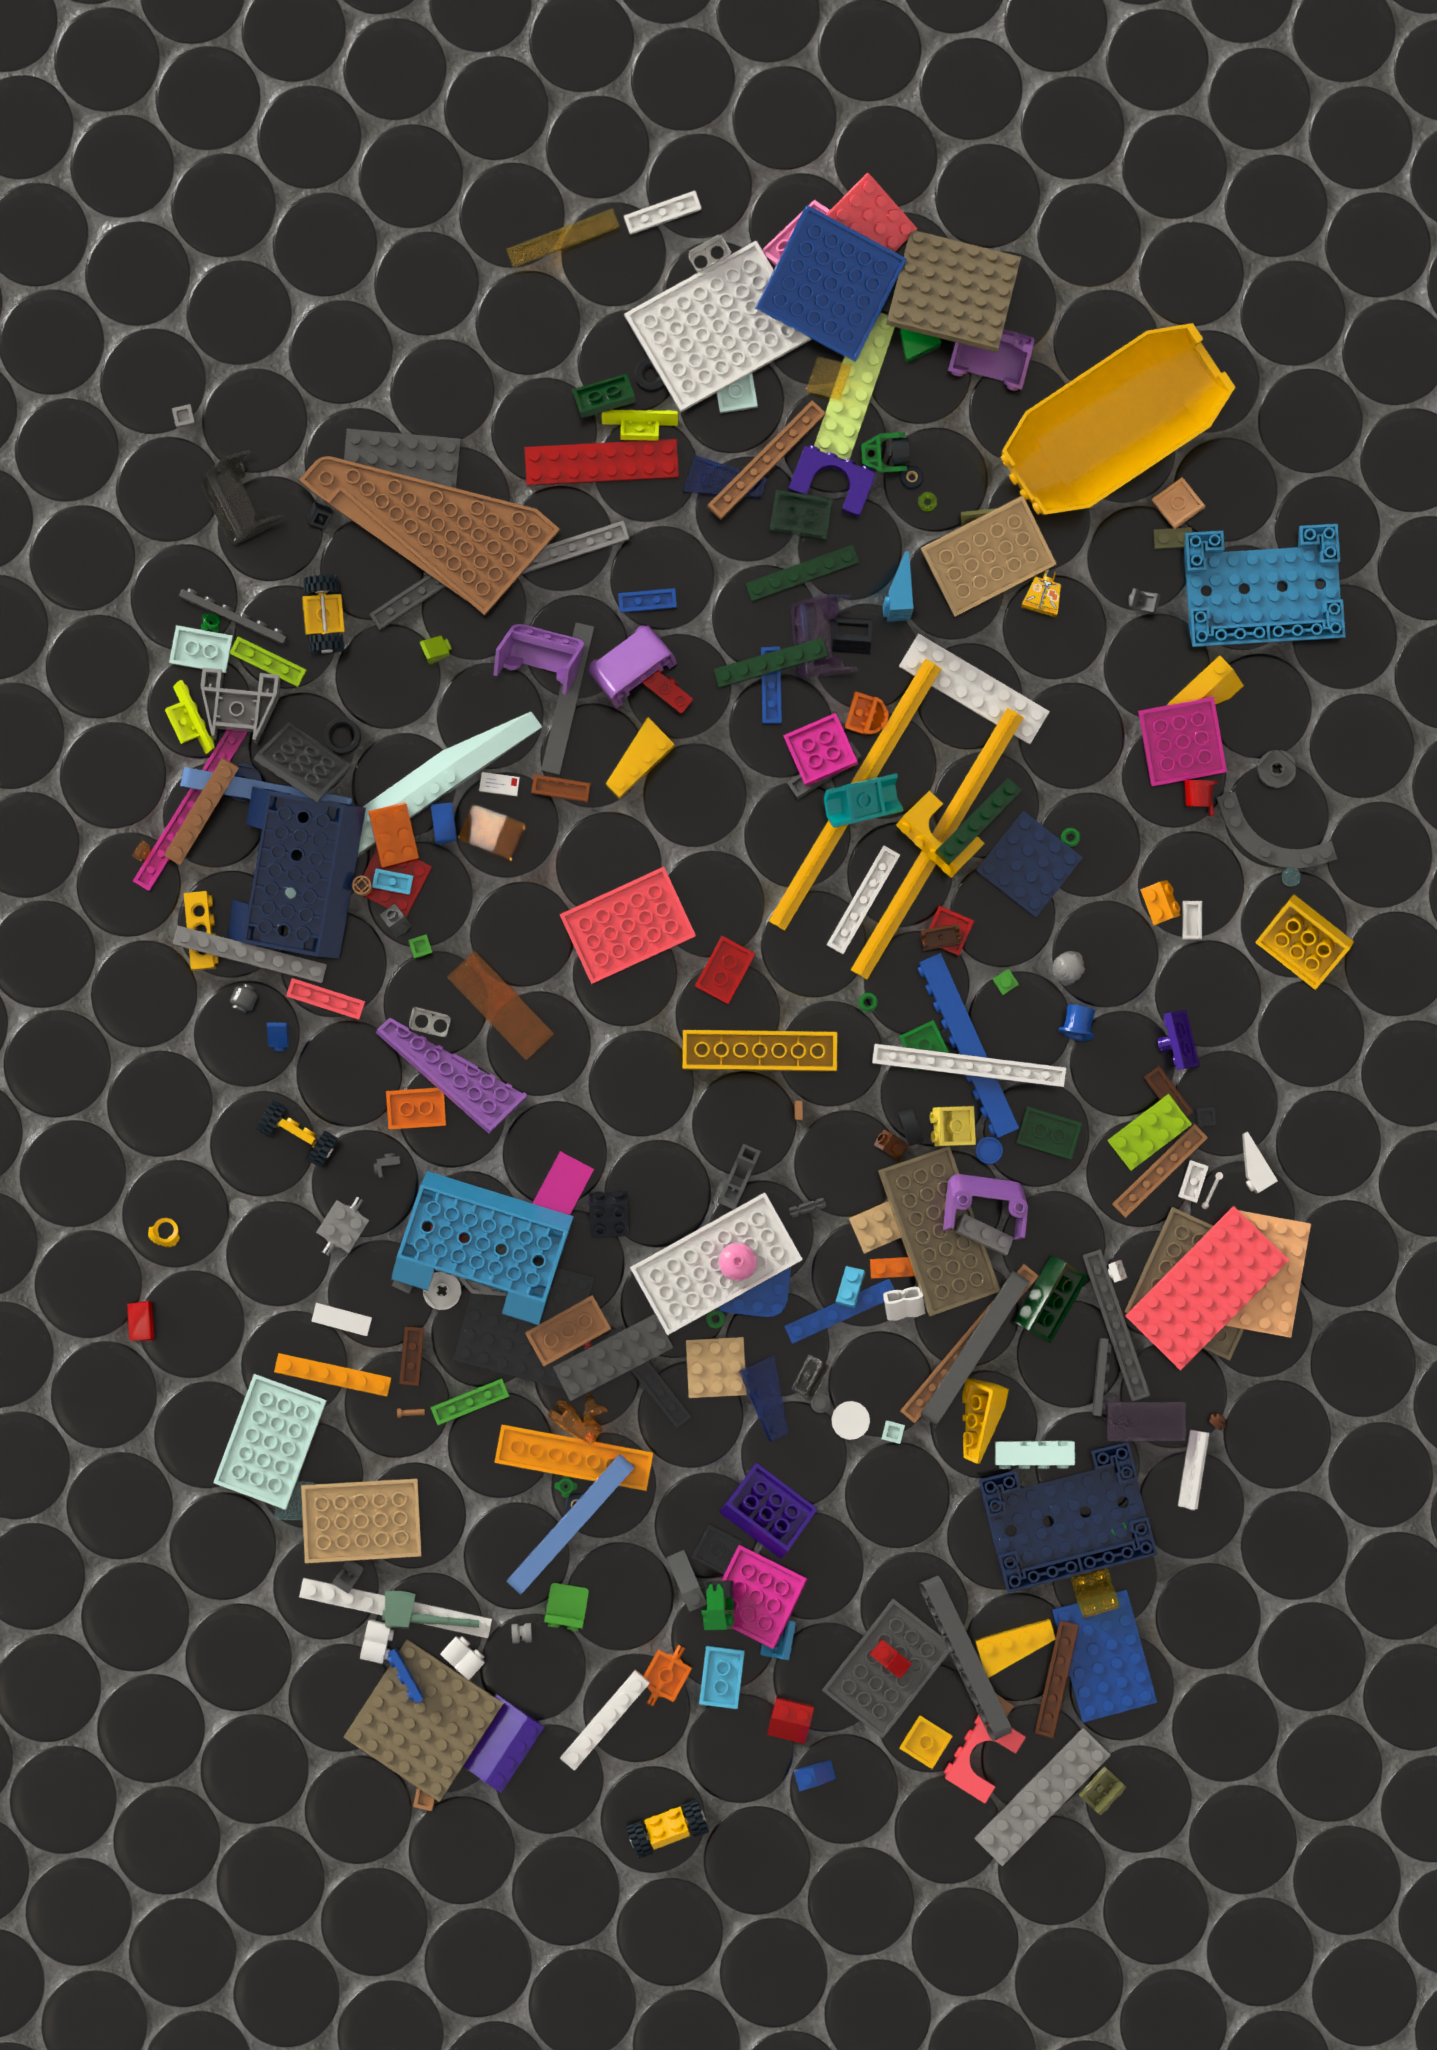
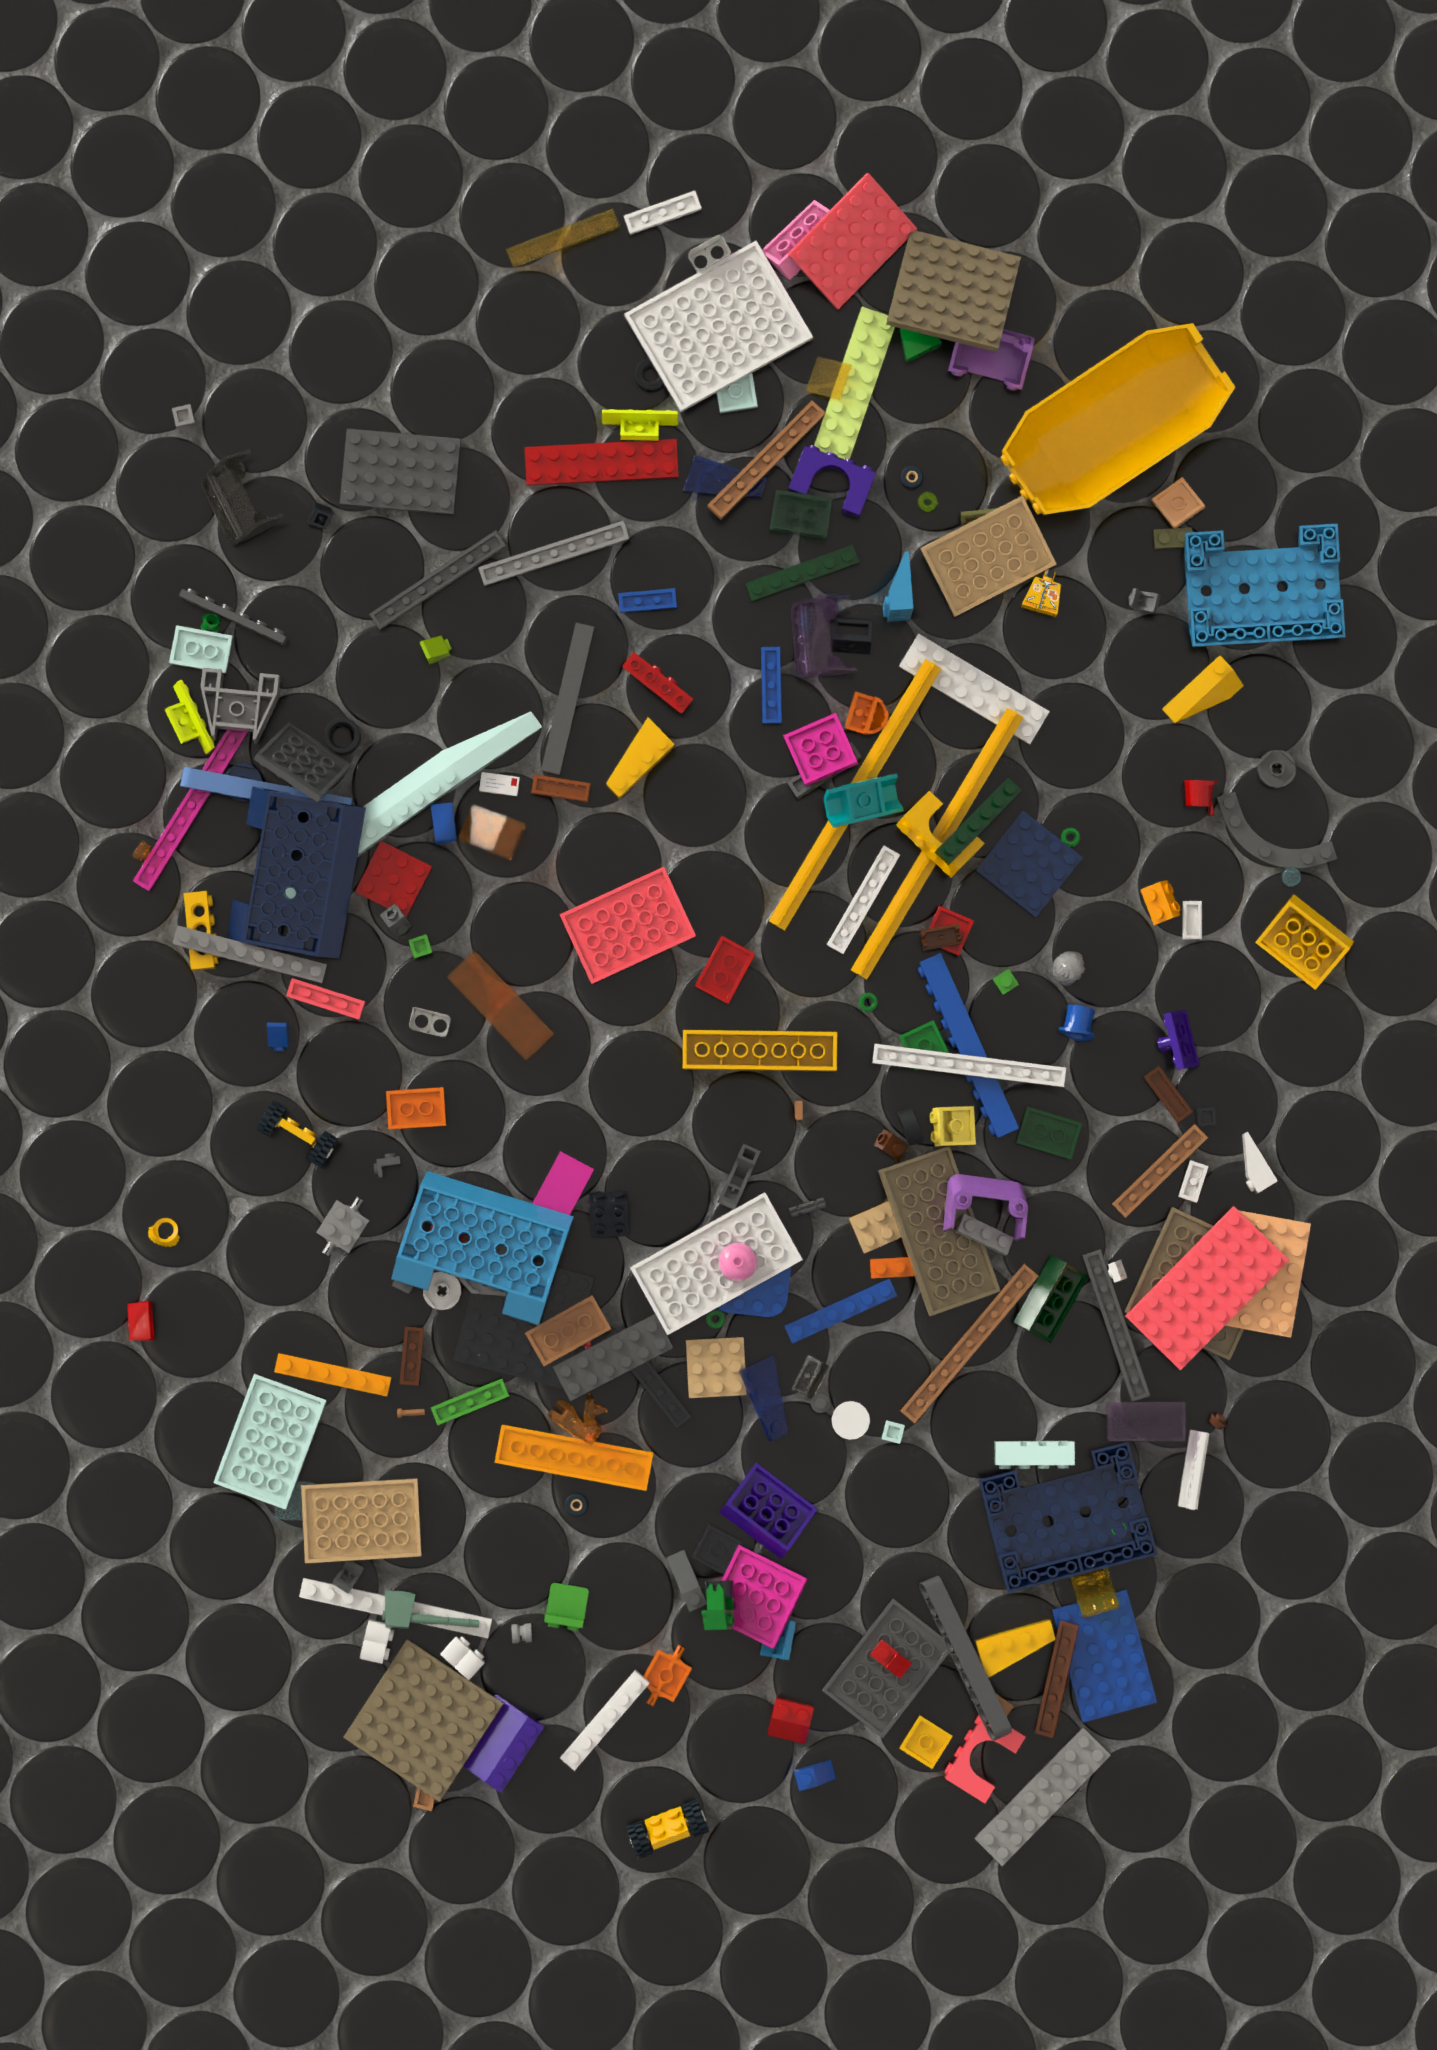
(201, 811): medium nougat plate -> none
(243, 998): dark grey head -> none
(268, 661): lime plate -> none
(323, 614): plate -> none
(341, 1319): white tile -> none
(362, 885): medium nougat wheel -> none
(392, 881): medium azure plate -> none
(393, 834): orange plate -> none
(405, 1676): blue plate -> none
(452, 534): medium nougat wing -> none
(471, 1089): medium lavender wing -> none
(542, 650): medium lavender windscreen -> none
(565, 1491): green plate -> none
(570, 1524): medium blue beam -> none
(604, 395): dark green plate -> none
(630, 664): medium lavender windscreen -> none
(721, 1677): medium azure plate -> none
(771, 662): dark green plate -> none
(830, 283): blue plate -> none
(850, 1287): medium azure plate -> none
(900, 451): green piece -> none
(904, 1303): white brick -> none
(974, 1347): dark grey beam -> none
(983, 1411): yellow wedge -> none
(989, 1150): blue piece -> none
(1100, 1384): dark grey plate -> none
(1102, 1791): olive bracket -> none
(1149, 1132): lime plate -> none
(1182, 741): dark pink plate -> none
(1218, 1176): white hinge -> none

